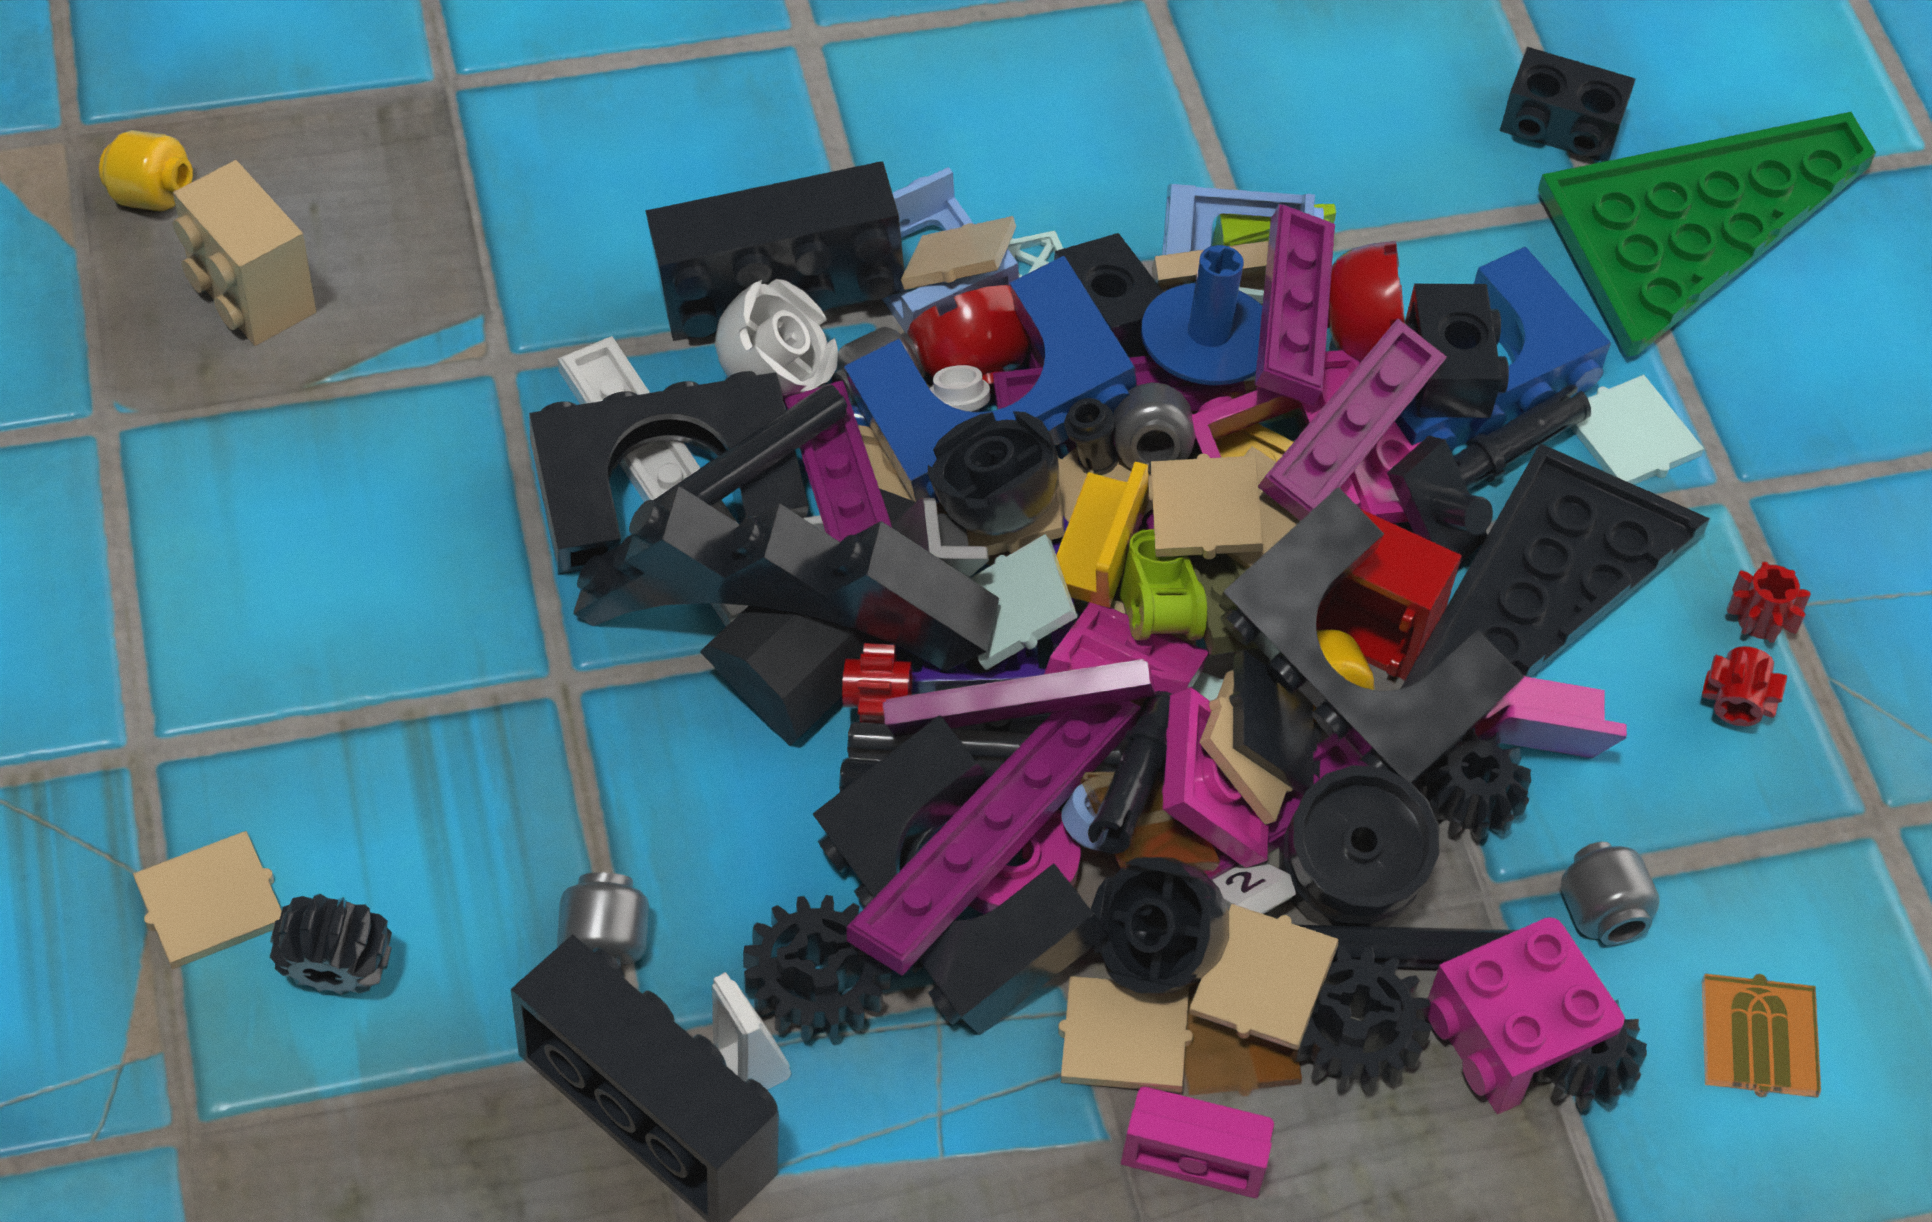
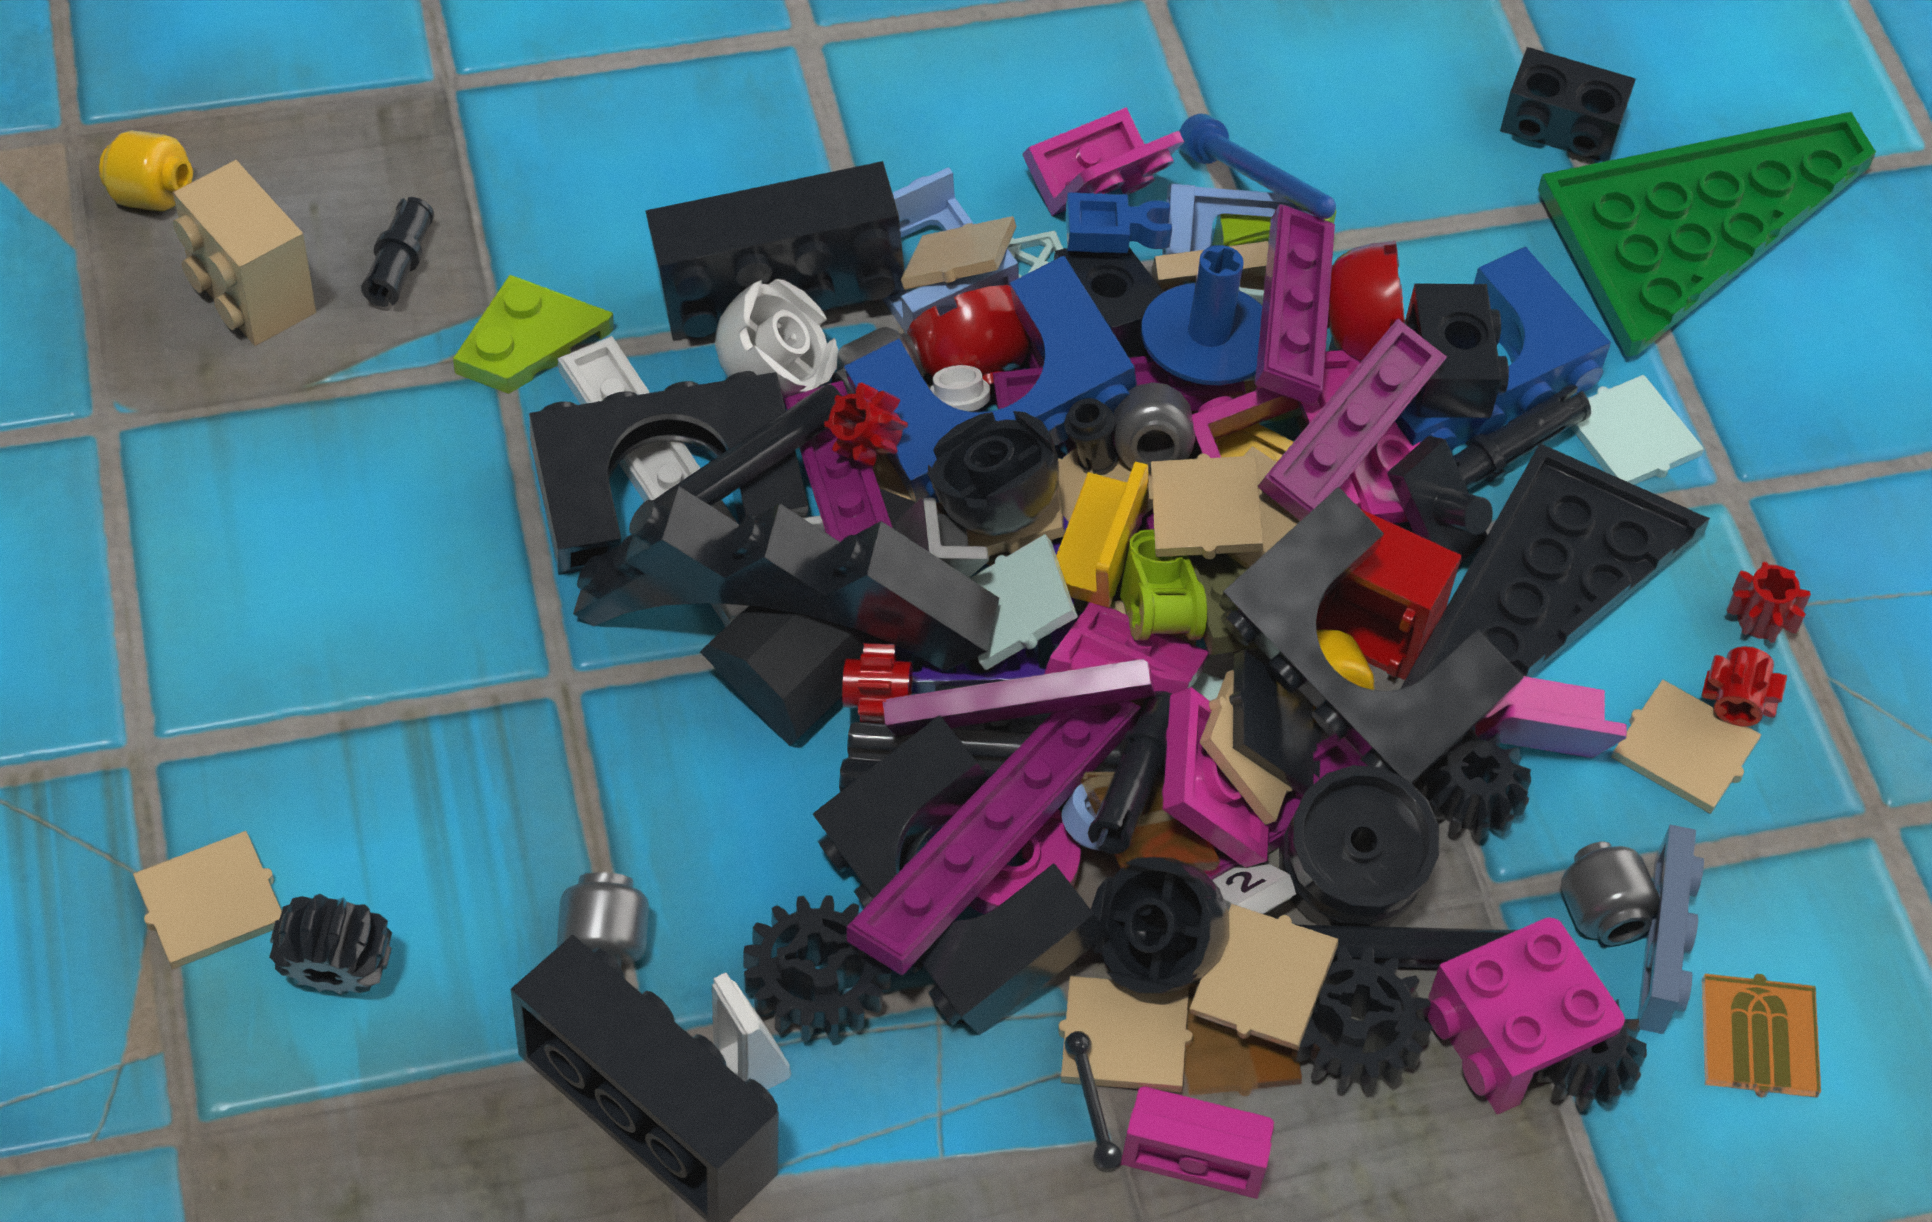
(397, 251): none -> black pin
(526, 333): none -> lime wing
(865, 424): none -> red gear
(1098, 159): none -> dark pink bracket
(1106, 1154): none -> black hinge
(1108, 224): none -> blue plate
(1209, 141): none -> blue piece
(1672, 931): none -> sand blue plate
(1685, 746): none -> tan piece

